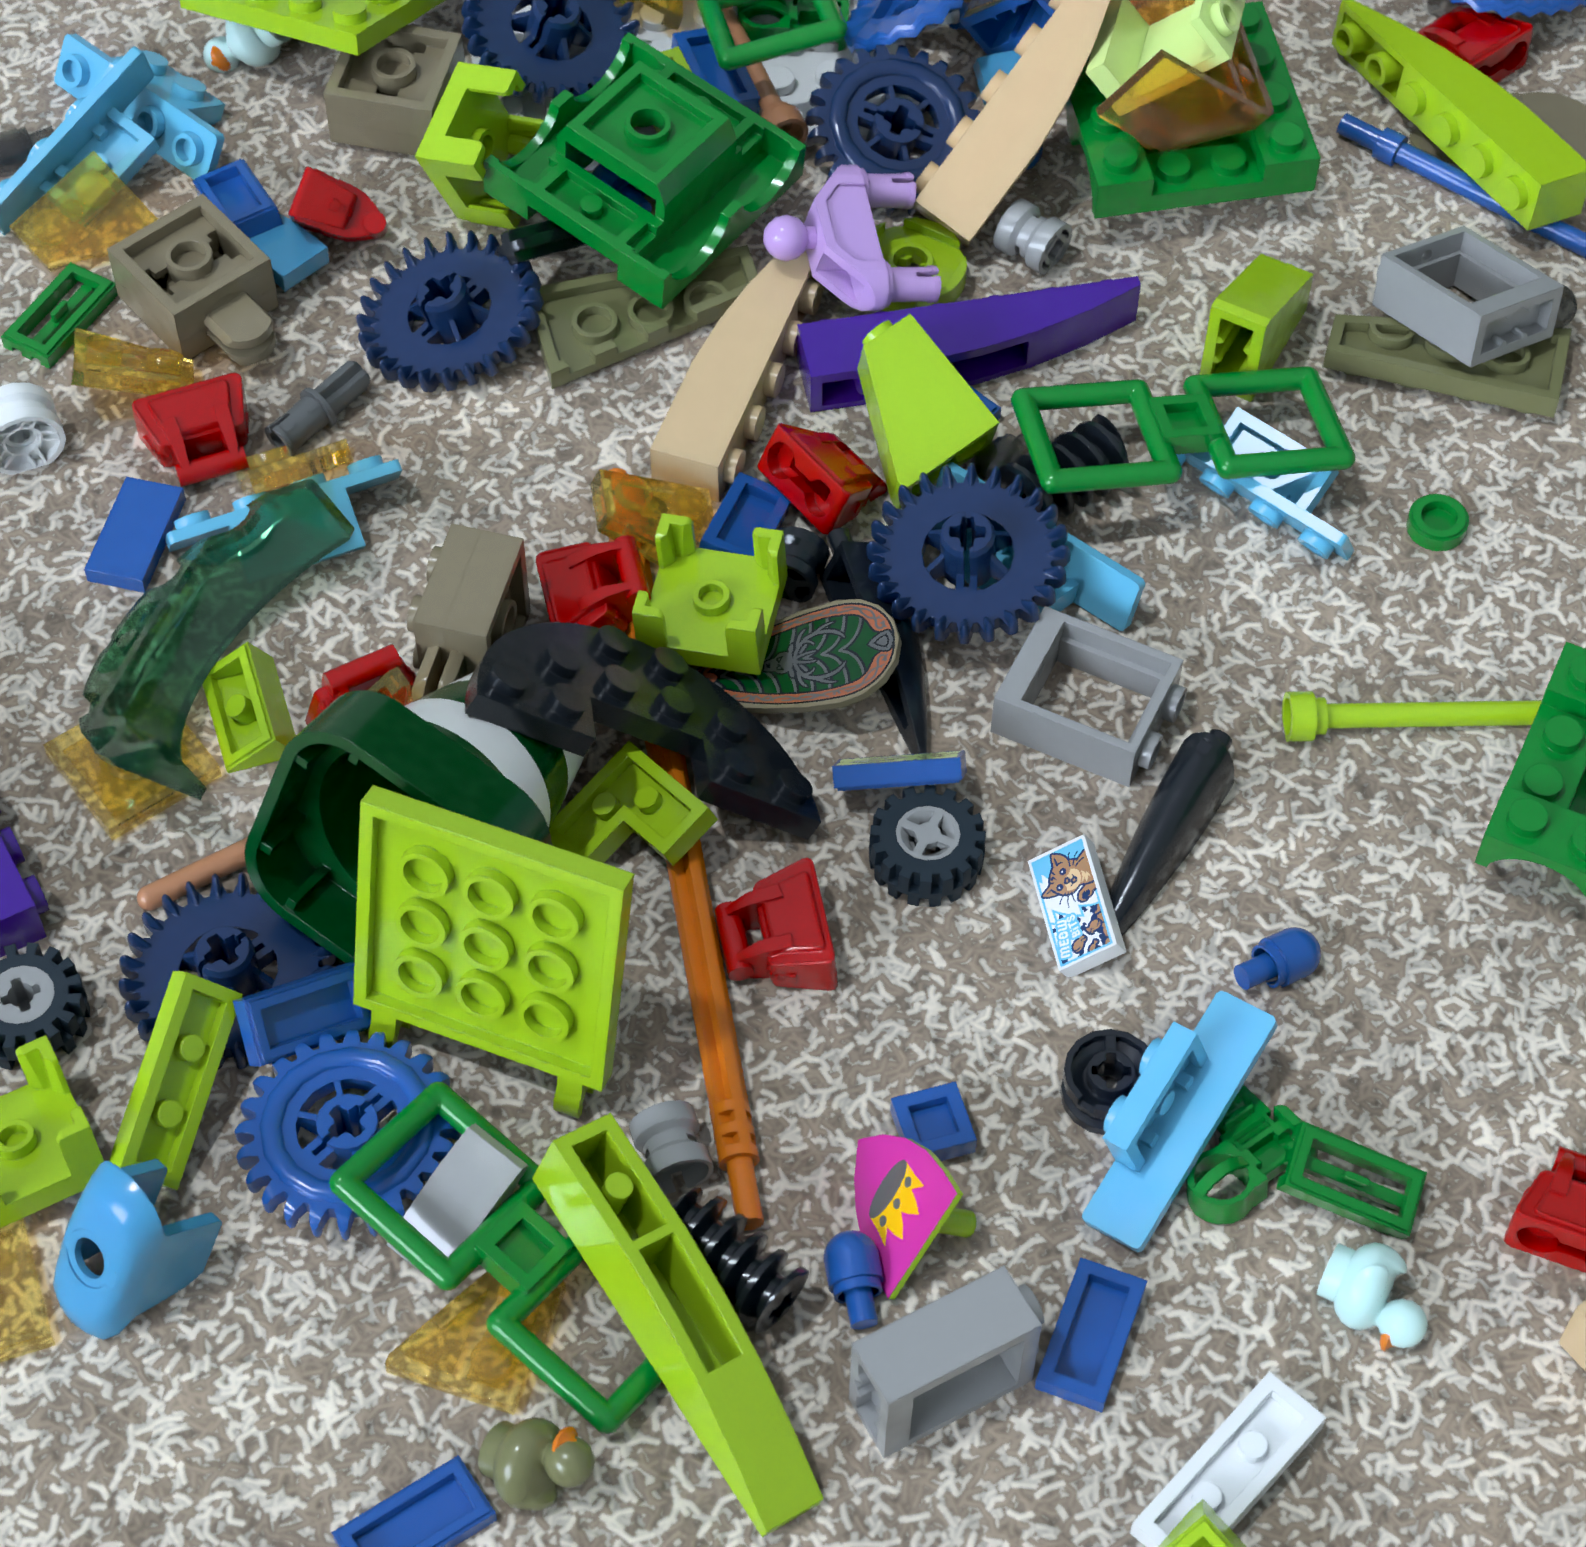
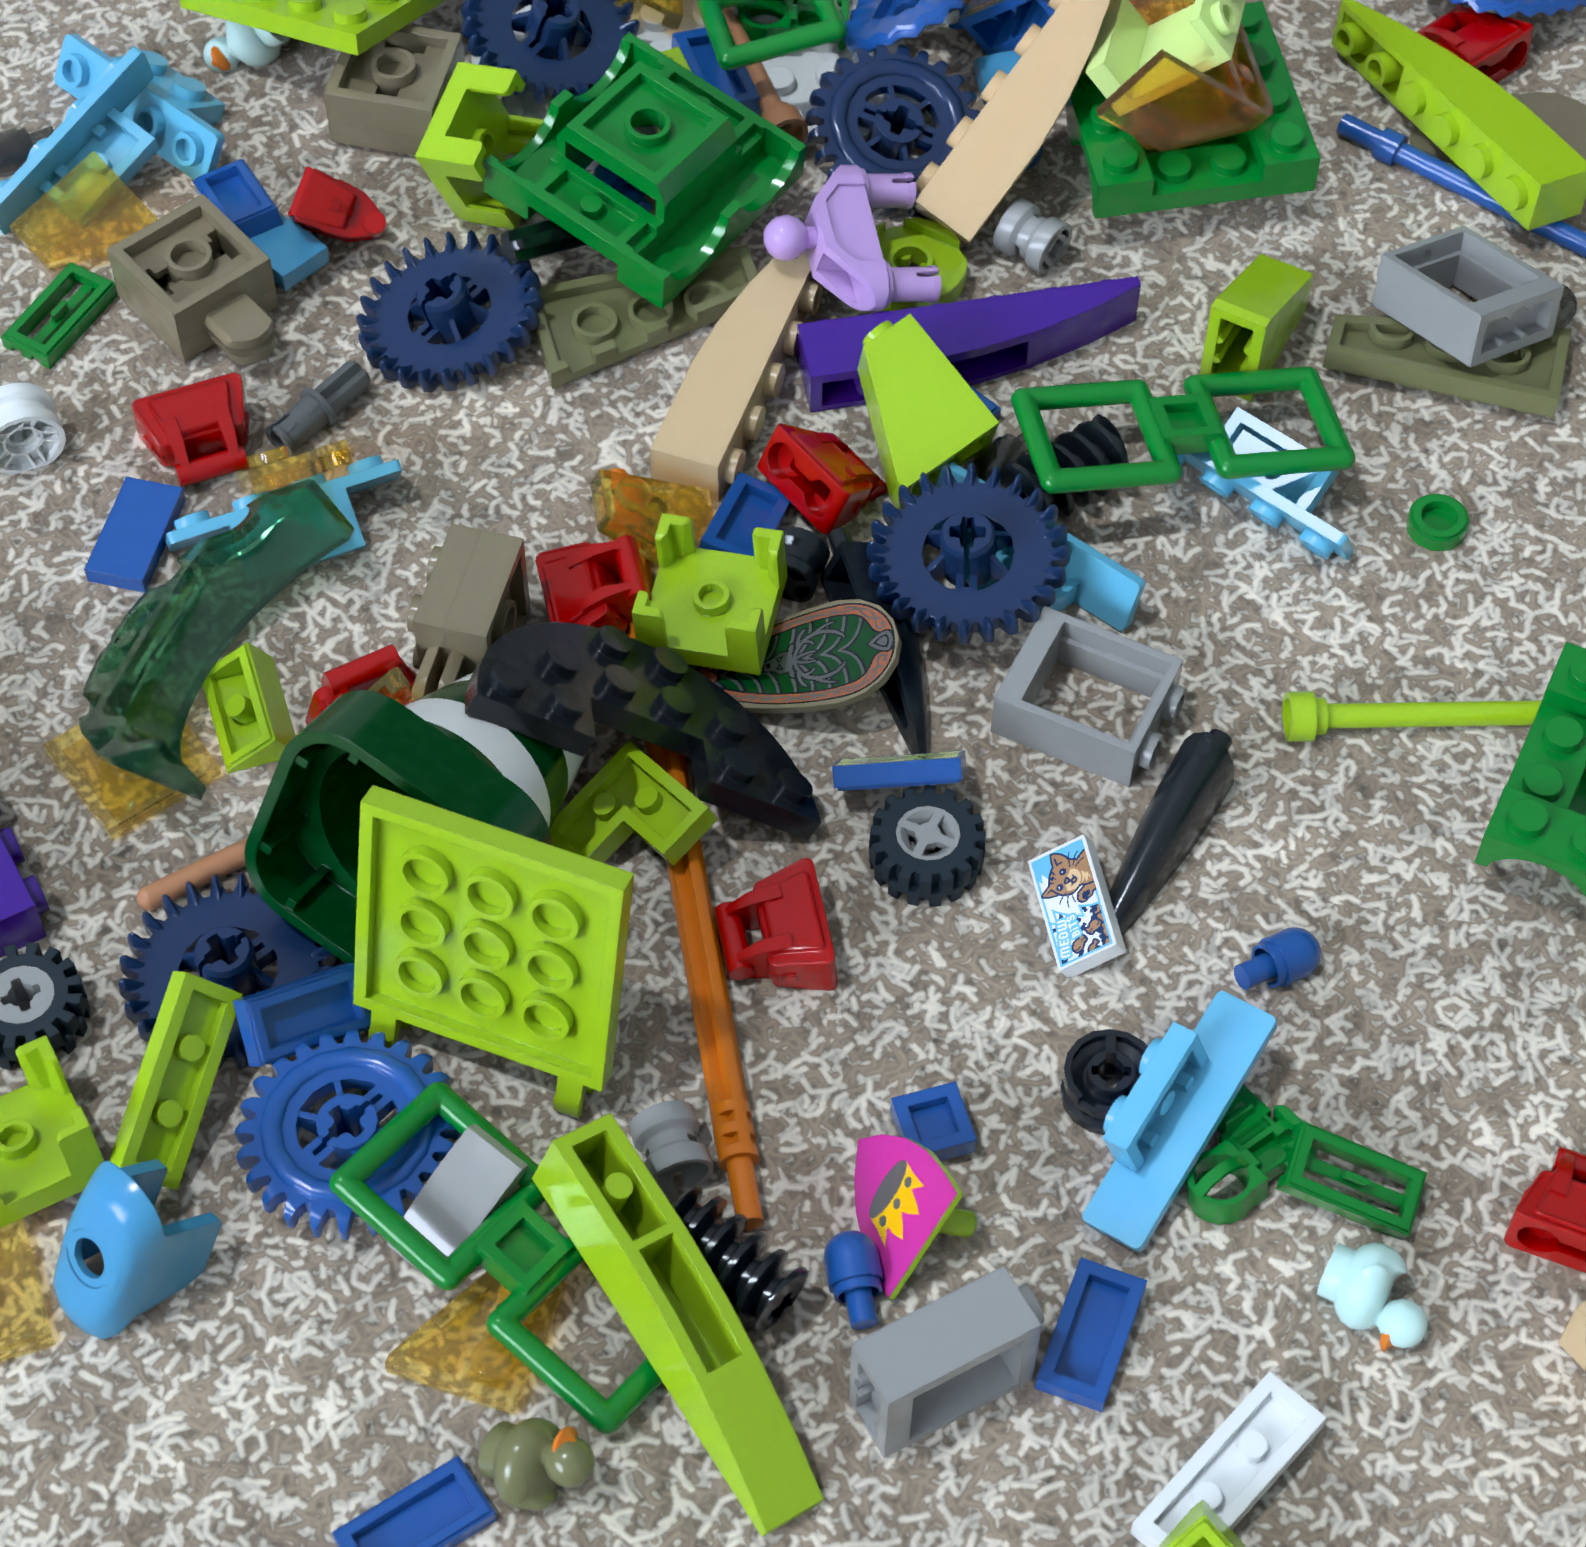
(126, 366): clear yellow wing -> none

